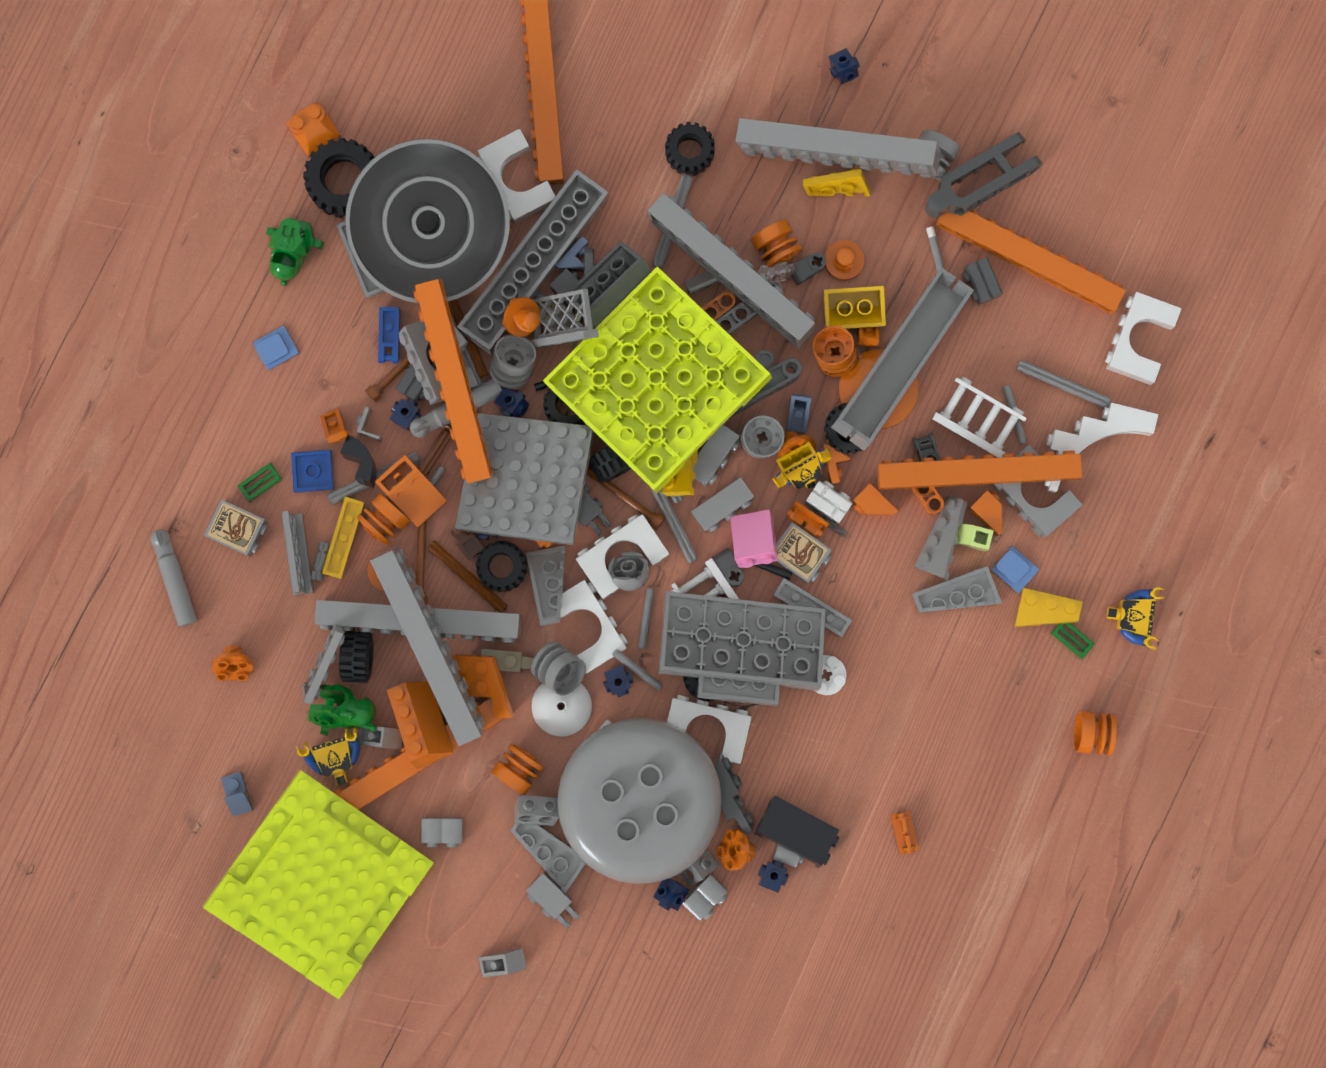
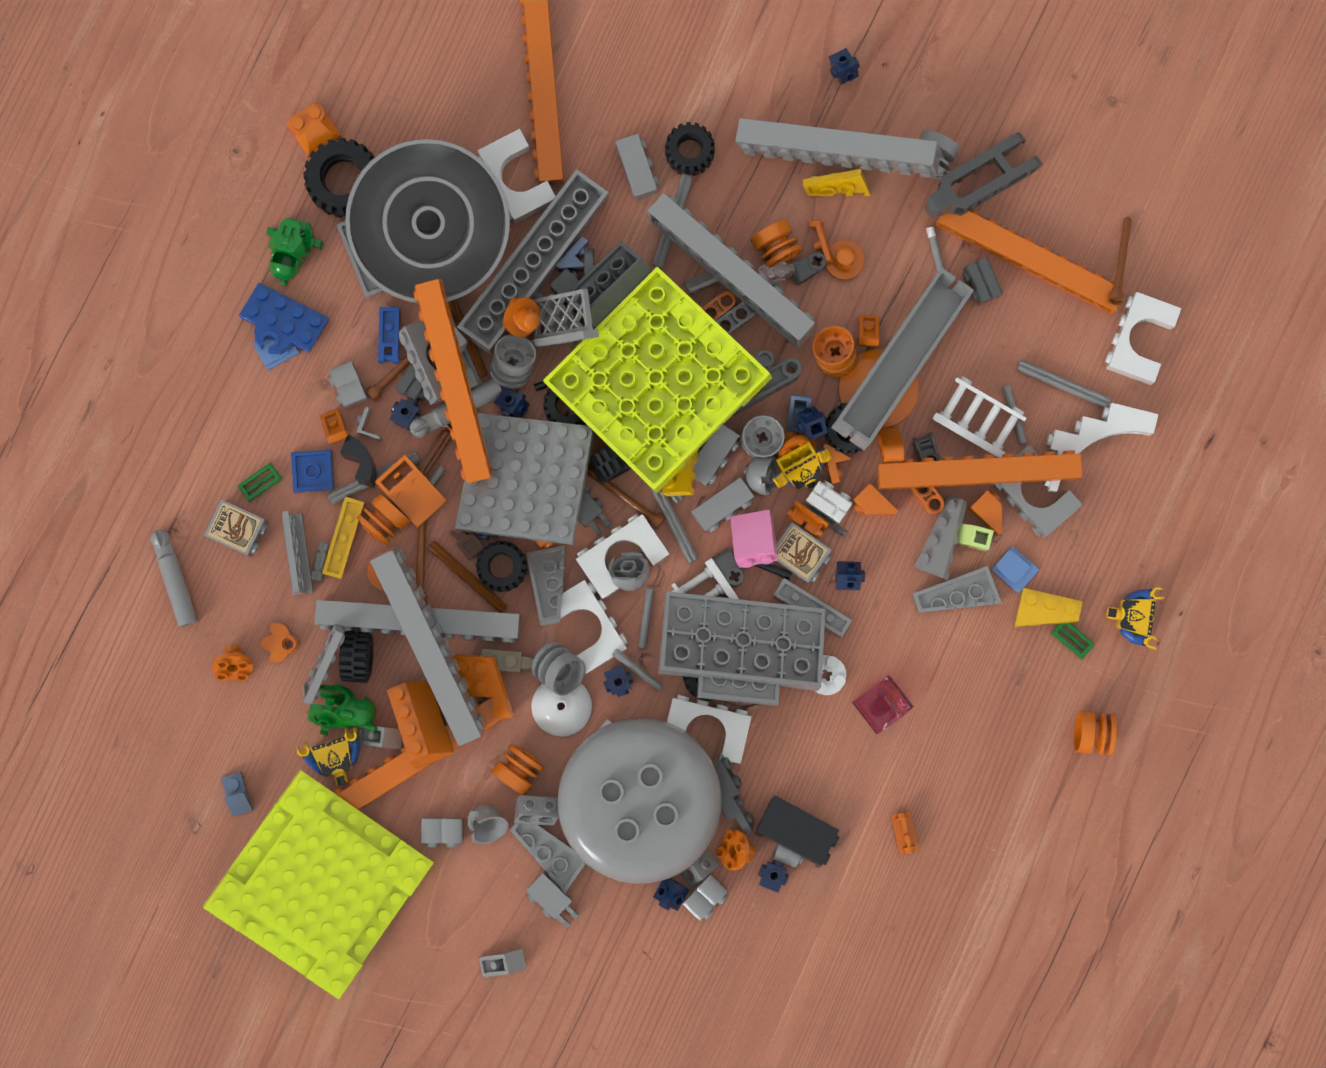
(277, 641): none -> orange plate
(282, 320): none -> blue plate
(348, 385): none -> light grey brick
(486, 824): none -> light grey helmet
(637, 166): none -> light grey brick
(760, 474): none -> light grey cylinder
(811, 423): none -> dark blue brick
(823, 241): none -> orange piece
(849, 575): none -> dark blue brick
(854, 307): yellow slope -> none
(883, 704): none -> clear pink slope
(890, 444): none -> orange beam
(1116, 294): none -> dark orange piece

